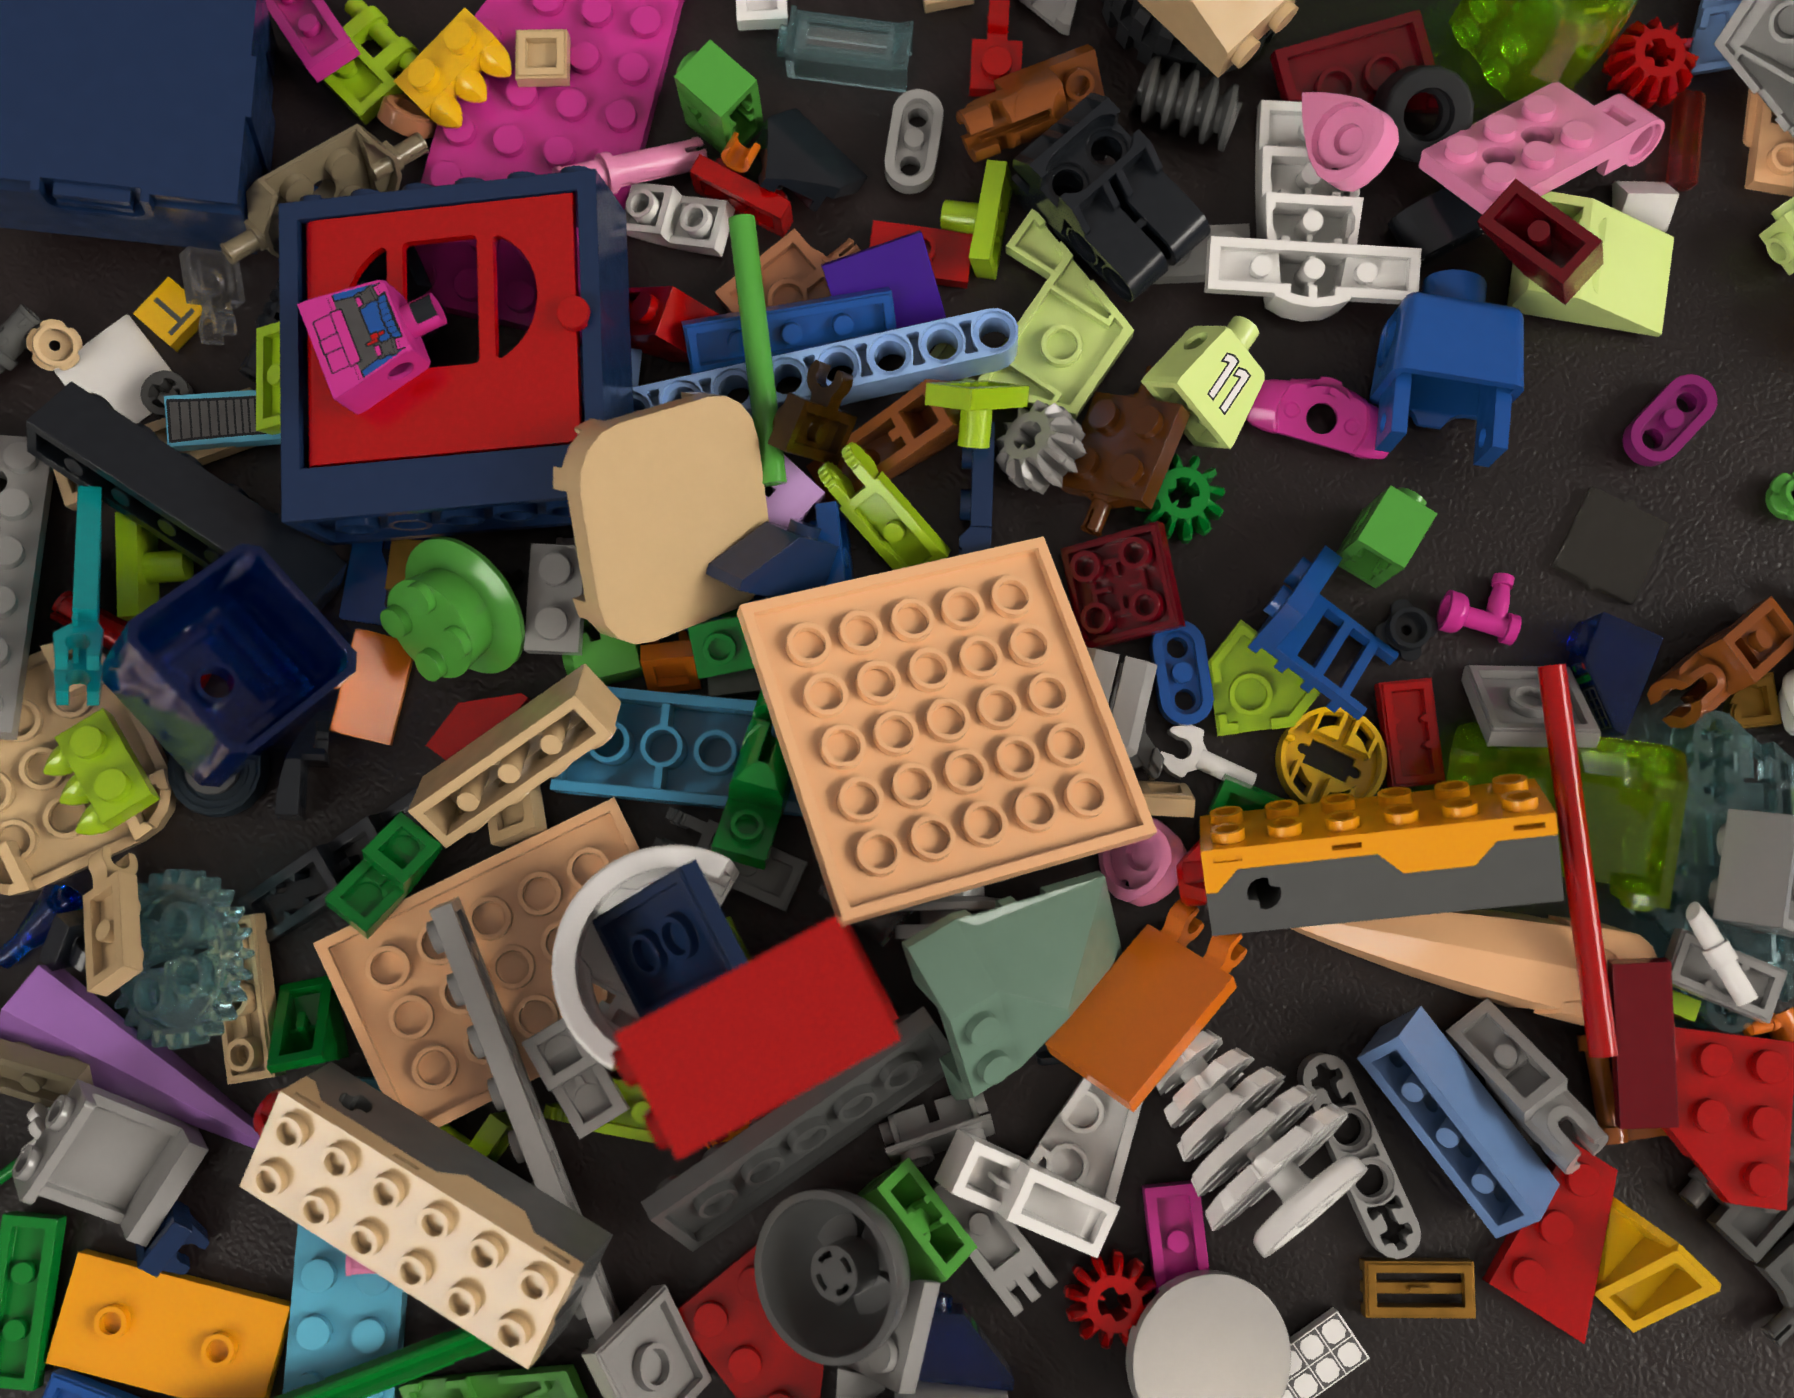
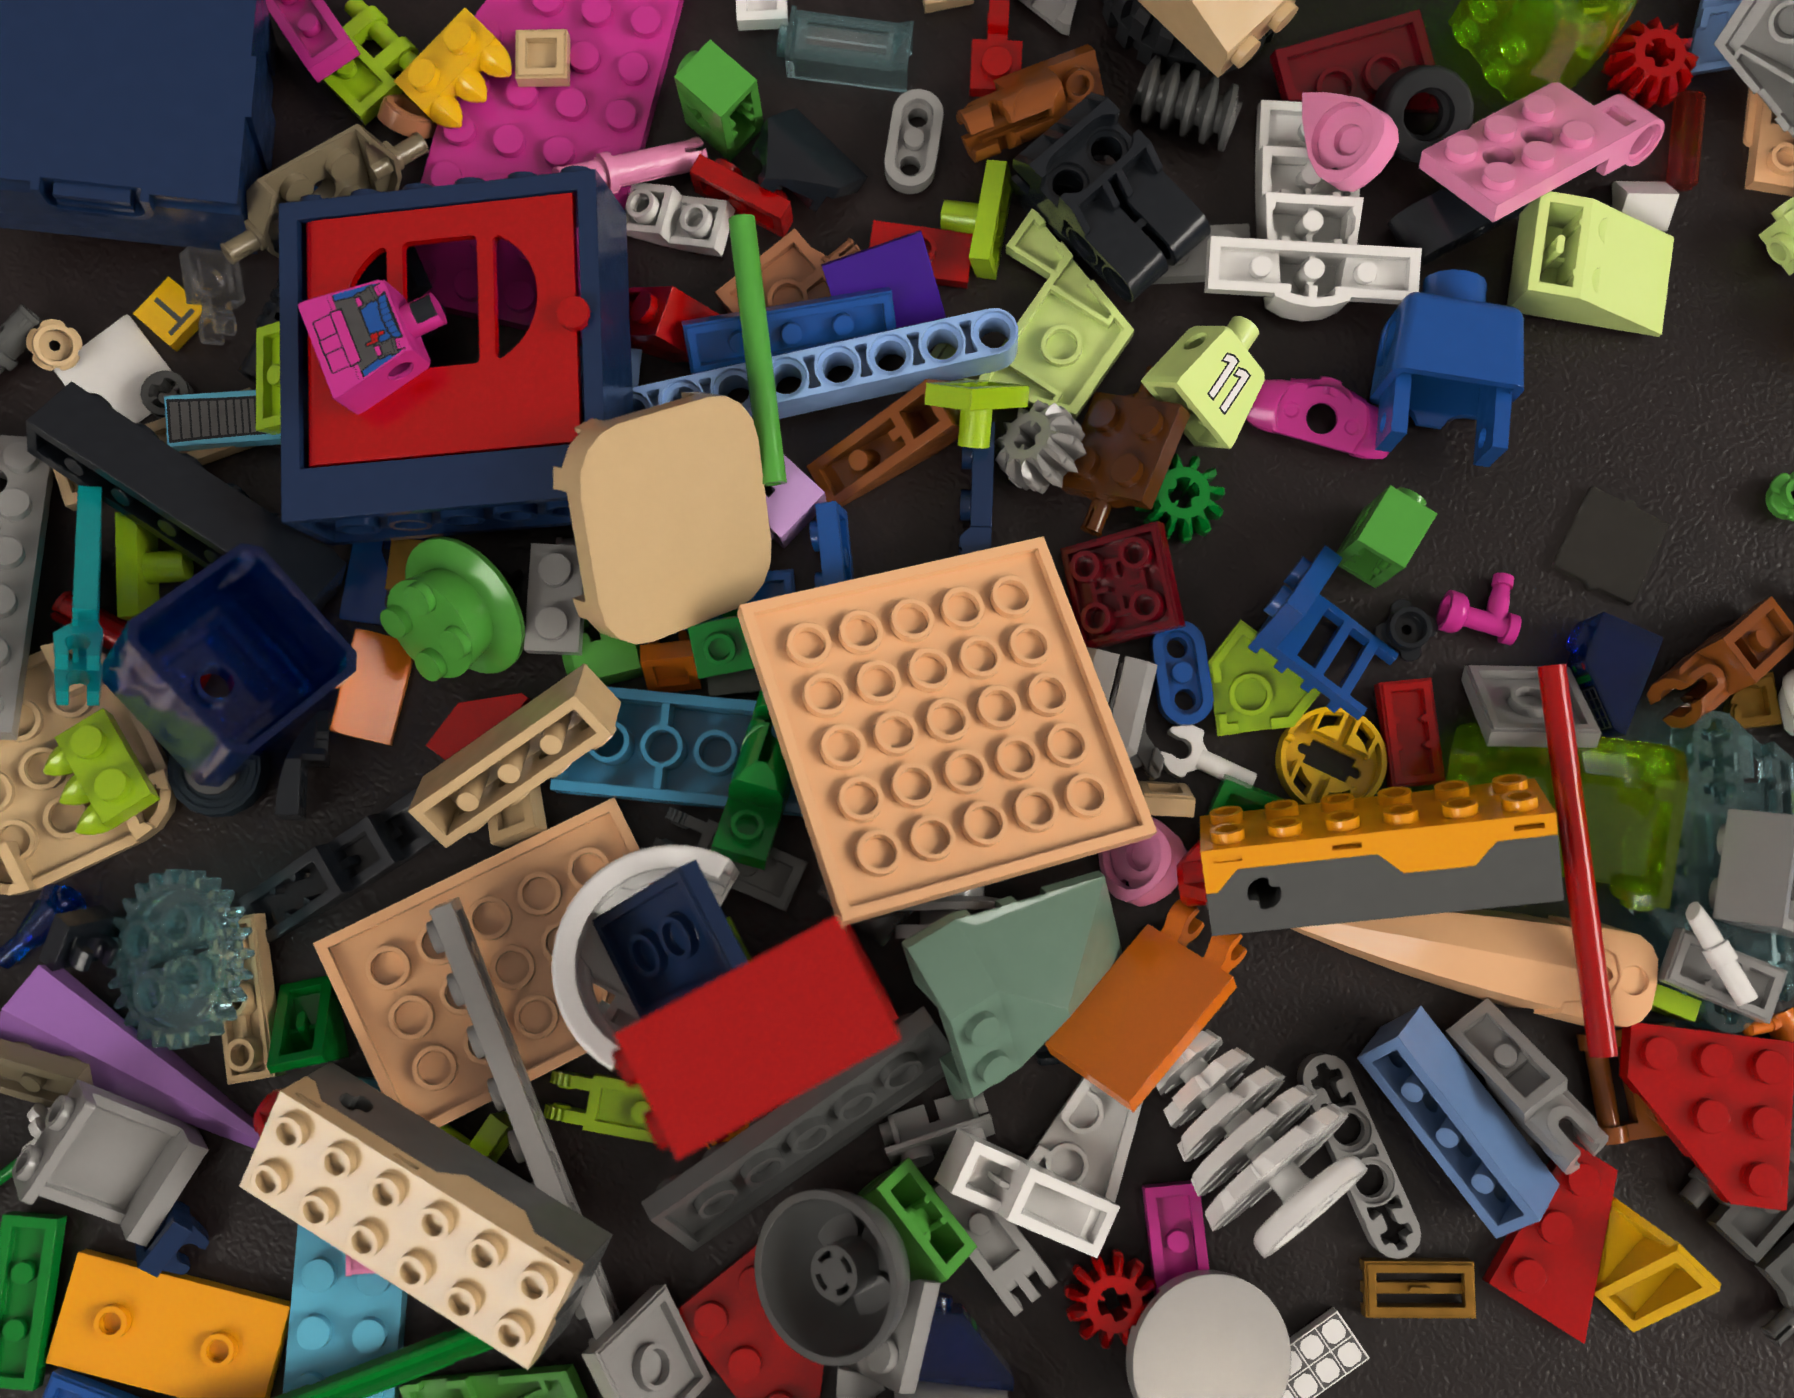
(112, 923): tan plate -> none
(385, 875): green slope -> none
(575, 1078): light grey slope -> none
(738, 156): orange hand -> none
(776, 560): dark blue slope -> none
(815, 425): dark brown plate -> none
(882, 512): lime hinge -> none
(1542, 241): dark red slope -> none
(1645, 1043): dark red tile -> none
(1667, 423): magenta plate -> none

